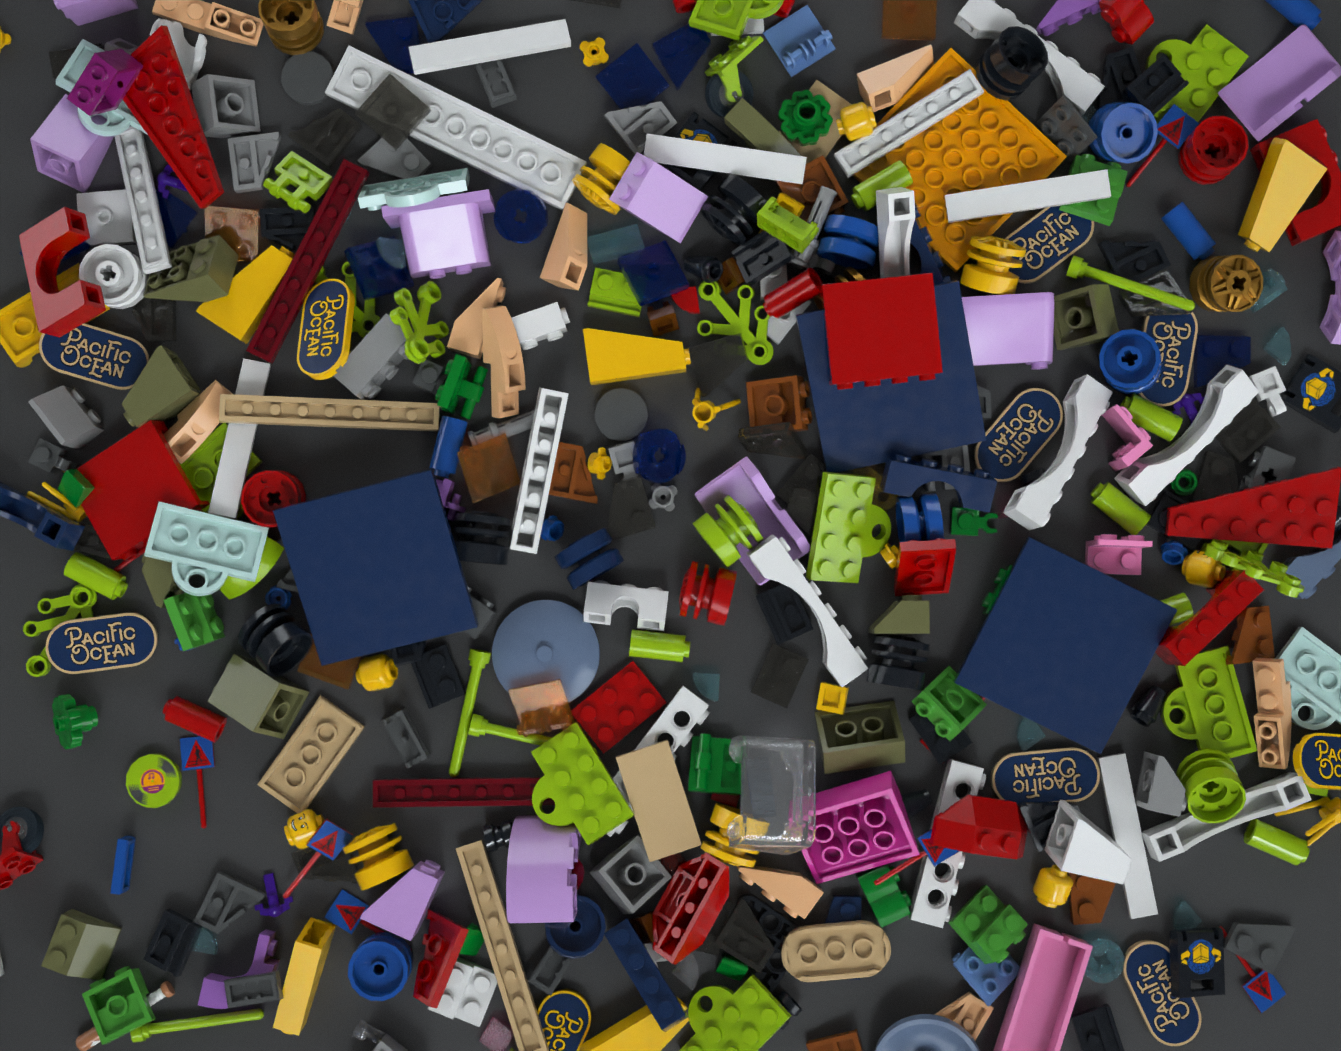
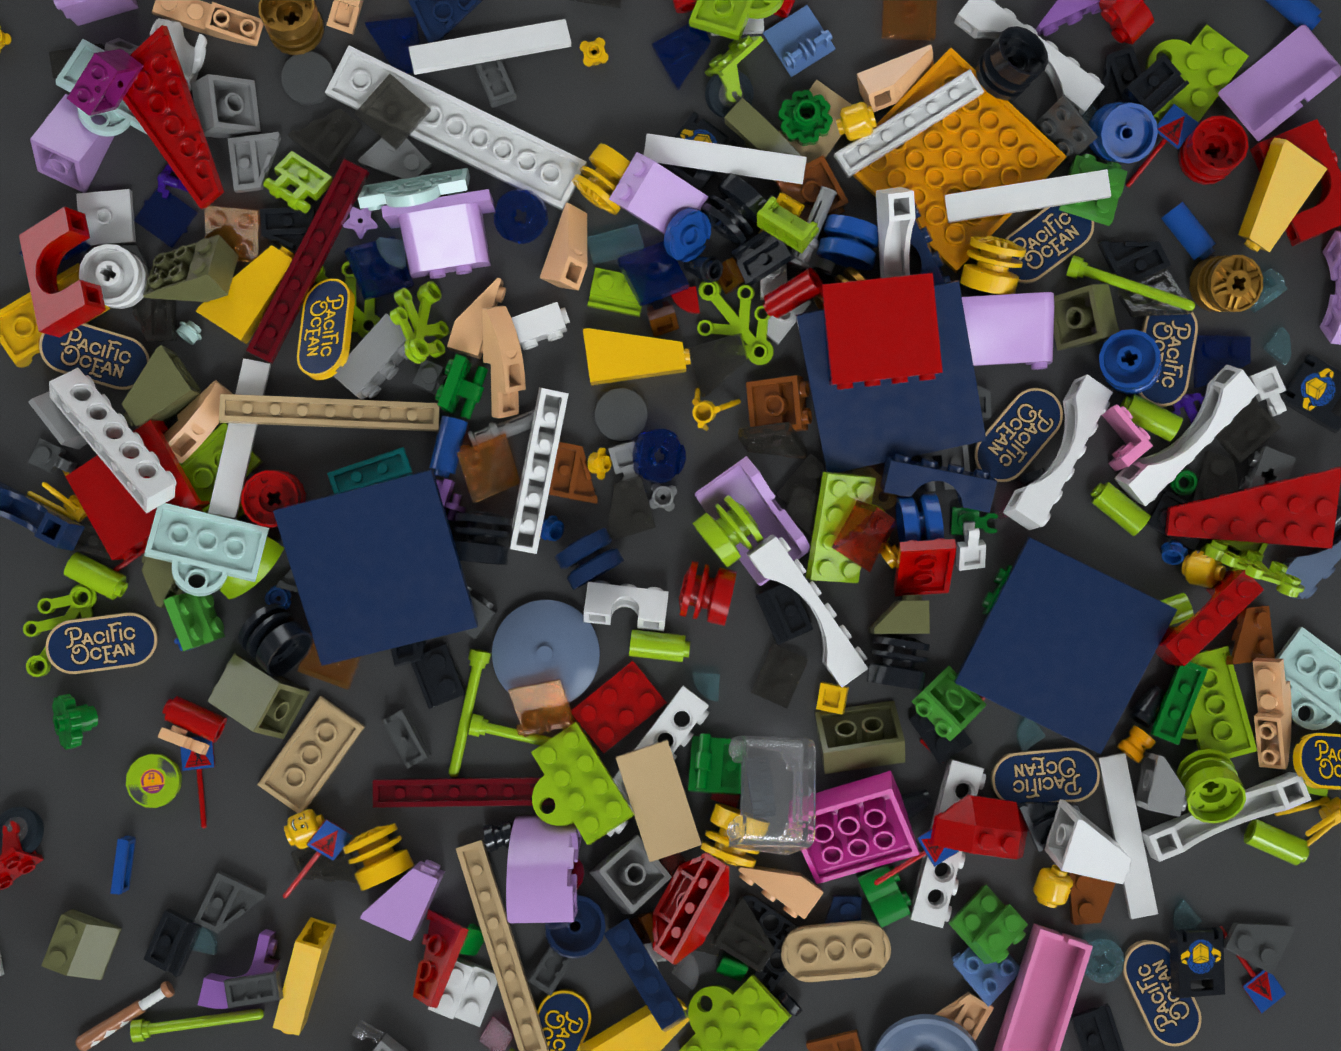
(67, 394): none -> white brick
(75, 487): green slope -> none
(118, 1004): bright green plate -> none
(143, 201): white tile -> none
(178, 736): none -> light nougat plate
(189, 332): none -> light aqua plate
(275, 908): dark purple piece -> none
(347, 912): piece -> none
(360, 228): none -> lavender plate
(371, 471): none -> teal tile
(376, 672): yellow head -> none
(377, 982): blue wheel -> none
(632, 79): clear blue plate -> none
(638, 121): light grey wing -> none
(687, 234): none -> blue tile
(864, 534): none -> clear red slope
(890, 177): lime brick -> none
(972, 552): none -> white plate
(1116, 556): bright pink bracket -> none
(1136, 744): none -> light orange wheel
(1179, 702): none -> green plate

